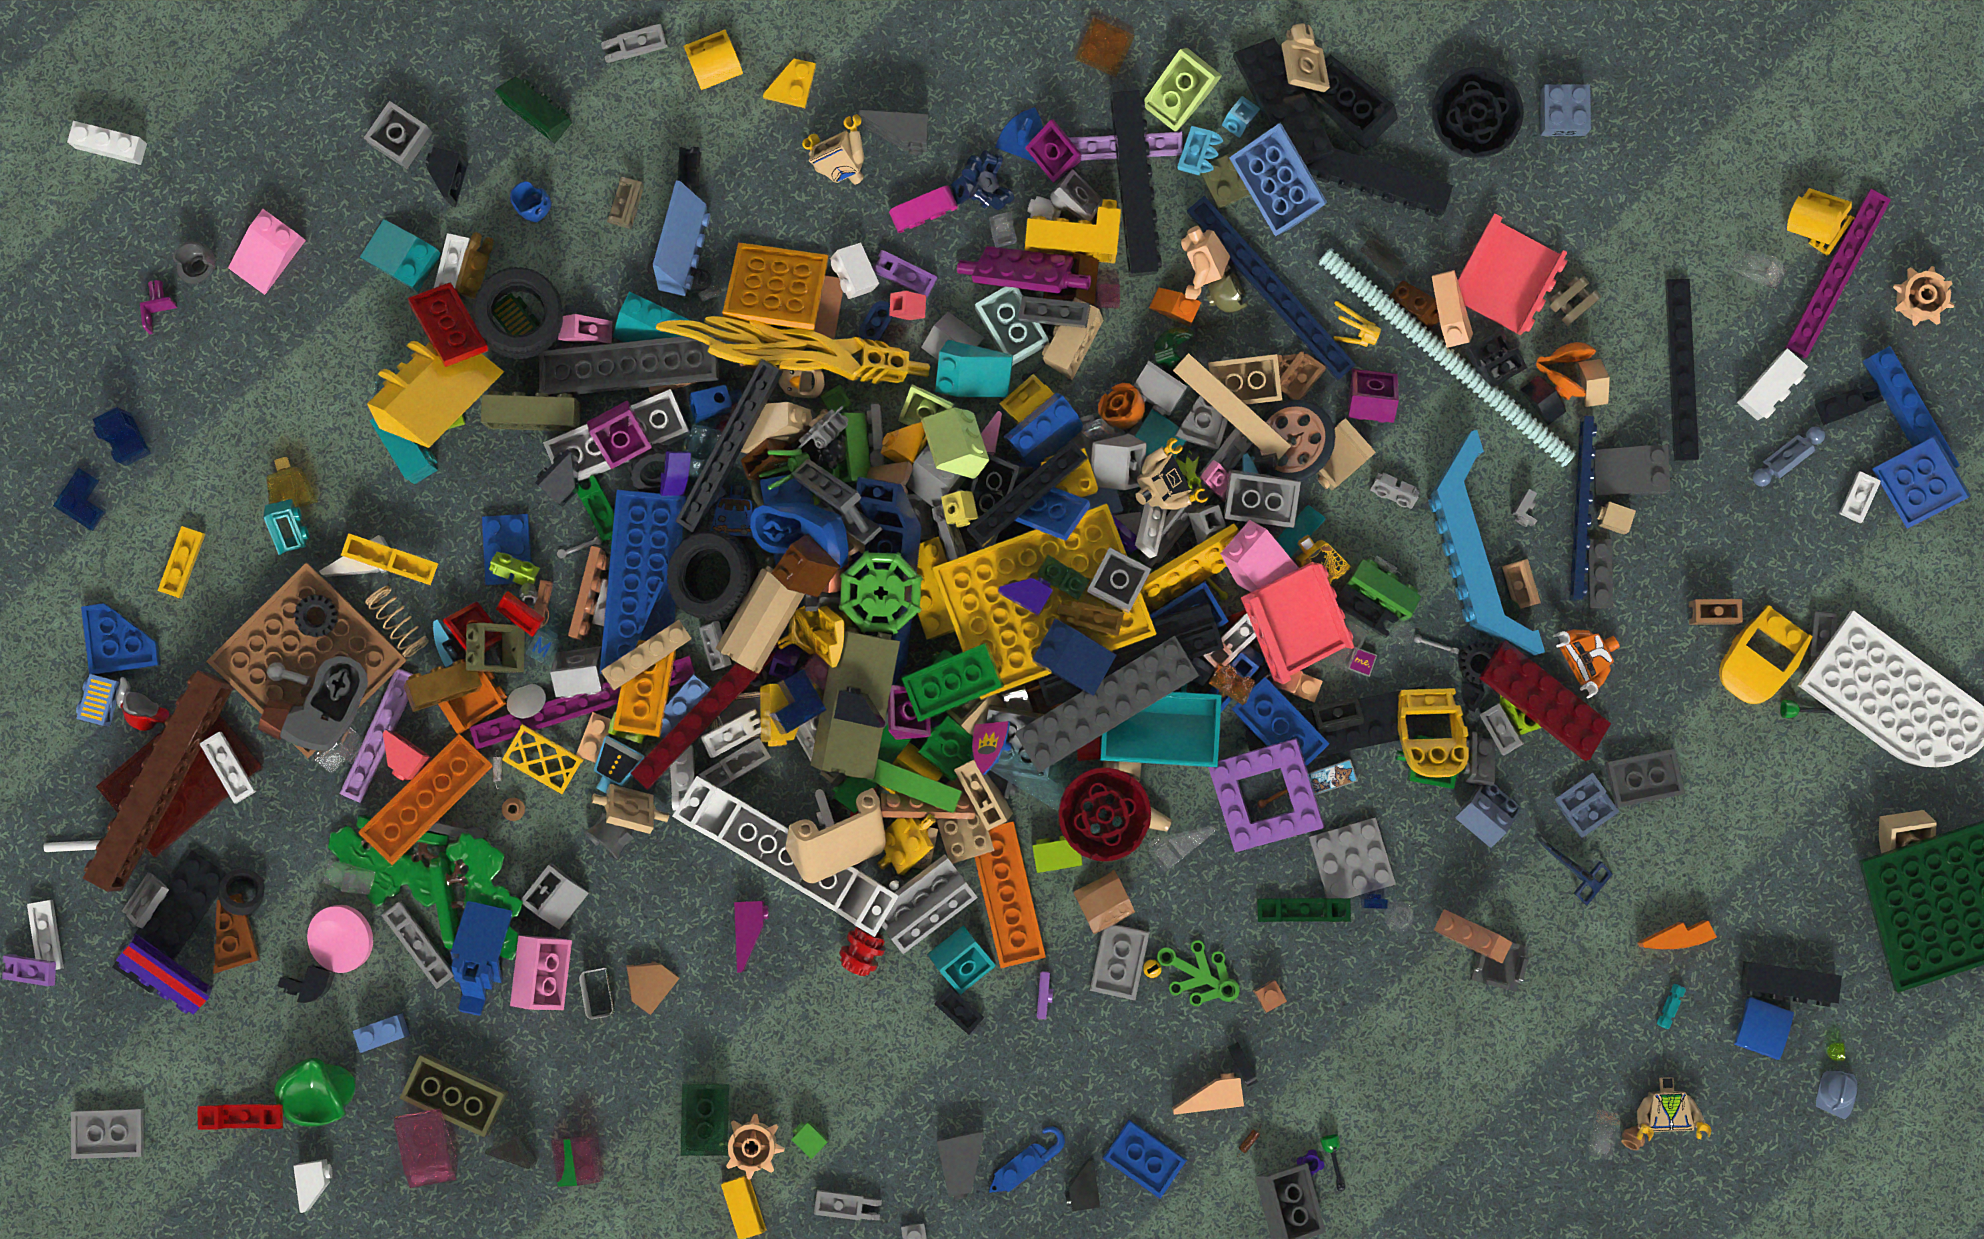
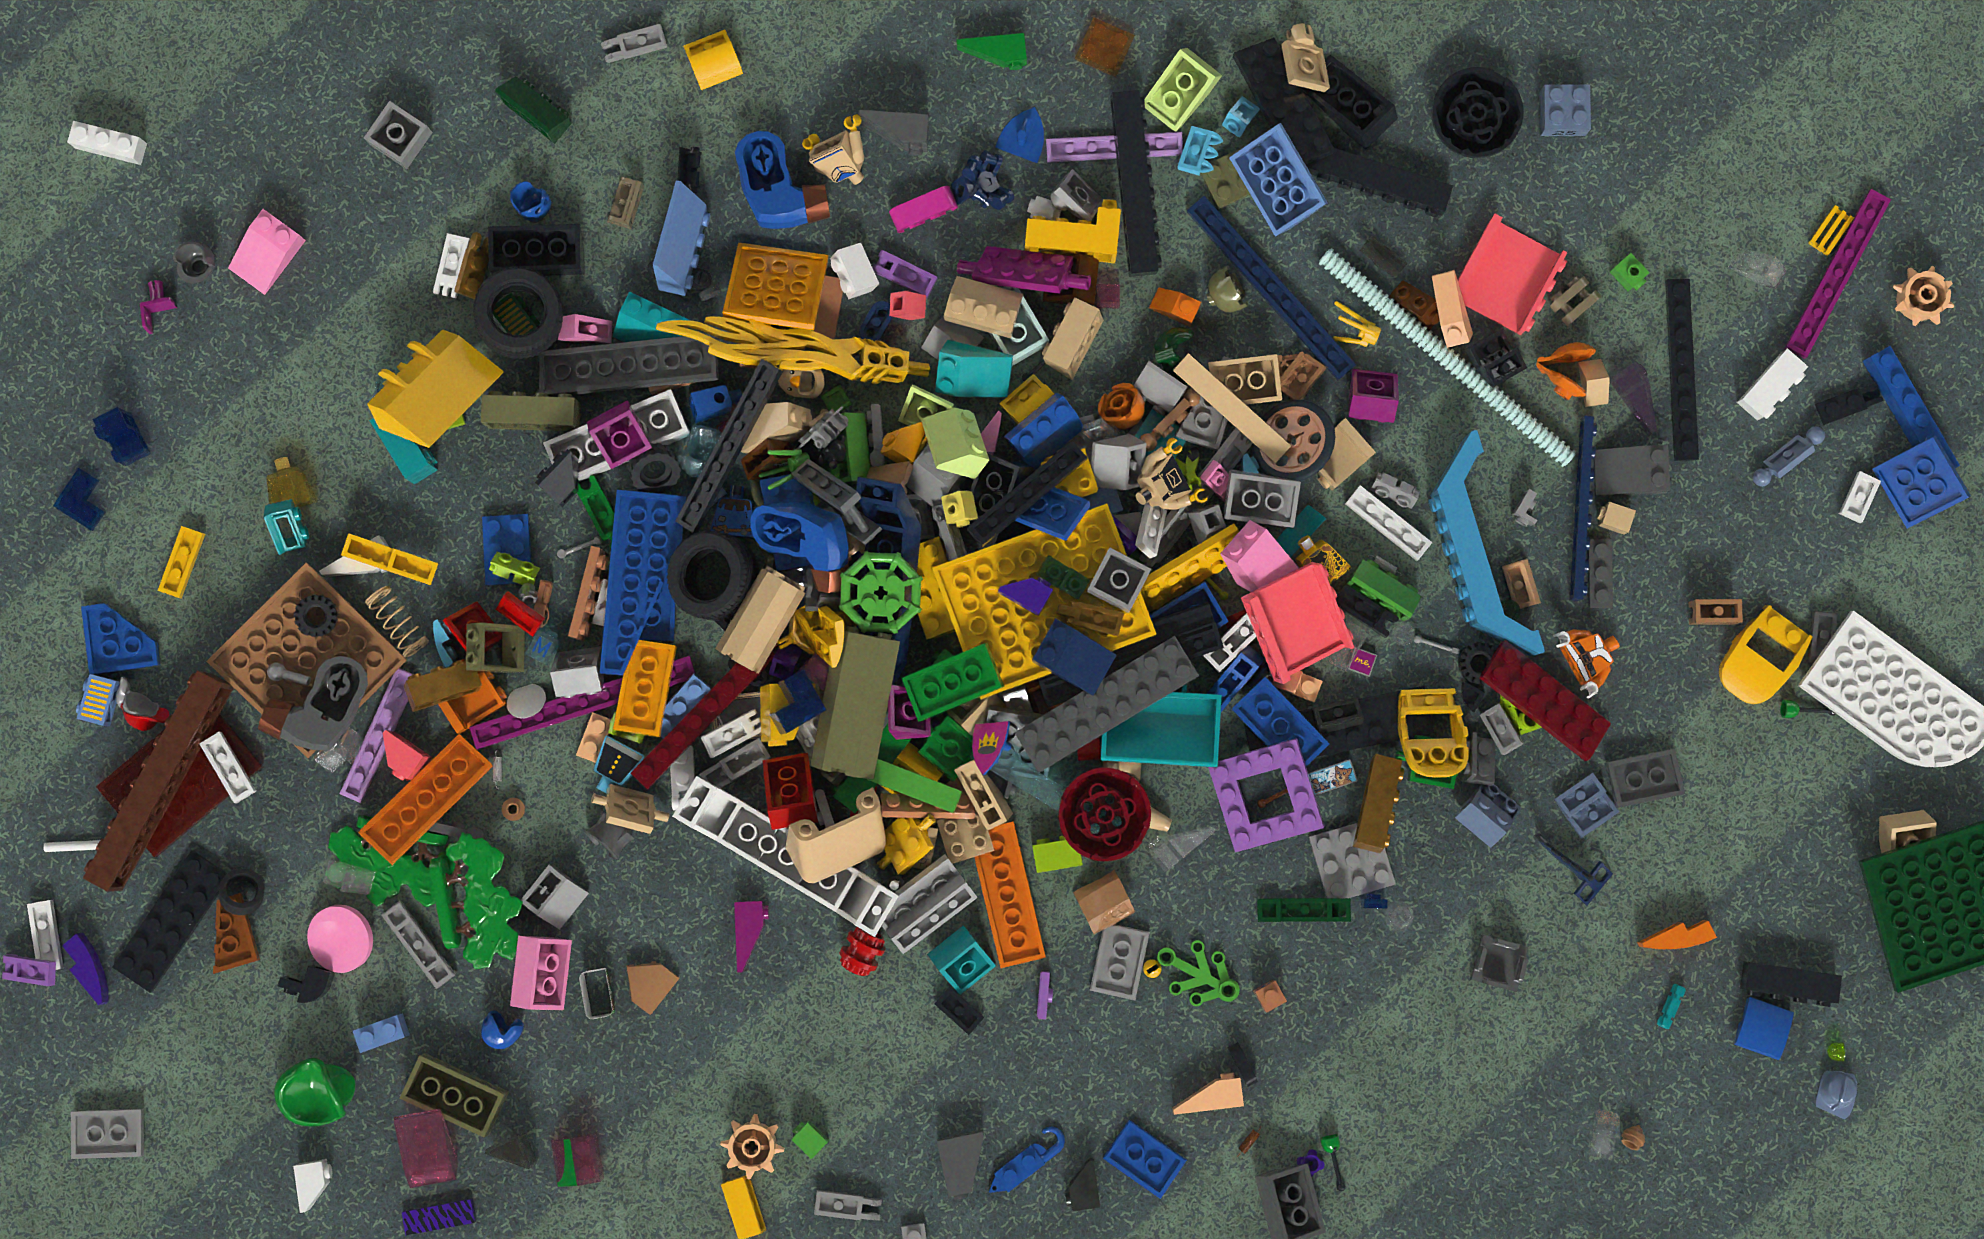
(87, 967): none -> dark purple slope
(145, 900): light grey plate -> none
(164, 974): dark purple slope -> none
(240, 1116): red slope -> none
(401, 255): teal slope -> none
(438, 1217): none -> tile
(447, 172): black slope -> none
(448, 324): red plate -> none
(477, 953): blue piece -> none
(494, 1036): none -> blue helmet
(544, 248): none -> black slope
(545, 778): yellow window -> none
(646, 655): tan plate -> none
(676, 473): dark purple slope -> none
(704, 1119): clear green slope -> none
(711, 635): light grey plate -> none
(770, 186): none -> blue piece
(789, 790): none -> red brick
(792, 84): yellow wing -> none
(806, 567): reddish brown slope -> none
(857, 708): black slope -> none
(983, 306): none -> tan slope
(1000, 49): none -> green slope
(1002, 229): clear slope -> none
(1054, 151): magenta slope -> none
(1054, 312): dark grey plate -> none
(1178, 414): none -> medium nougat plate
(1203, 669): sand blue plate -> none
(1206, 256): light nougat torso -> none
(1231, 684): clear orange hips -> none
(1266, 464): black tile -> none
(1378, 803): none -> pearl gold brick
(1388, 523): none -> white plate
(1473, 936): nougat brick -> none
(1544, 399): black slope -> none
(1630, 273): none -> bright green brick
(1636, 393): none -> clear purple slope
(1669, 1112): torso -> none
(1818, 215): yellow brick -> none

